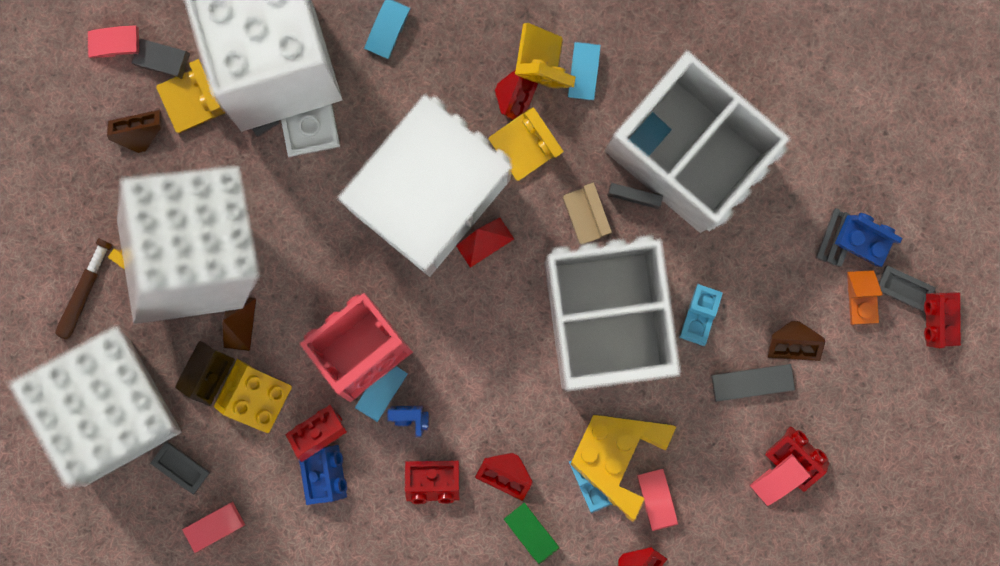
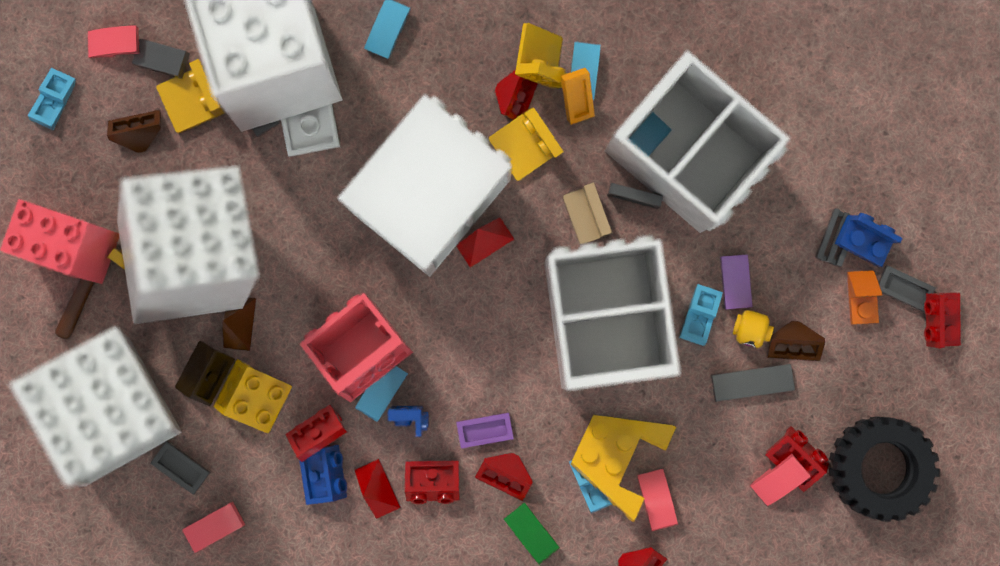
(52, 99): none -> medium azure slope
(59, 242): none -> coral container
(376, 489): none -> red slope
(484, 430): none -> medium lavender tile
(577, 96): none -> light orange tile
(736, 281): none -> medium lavender tile
(752, 329): none -> yellow head
(917, 479): none -> black tyre

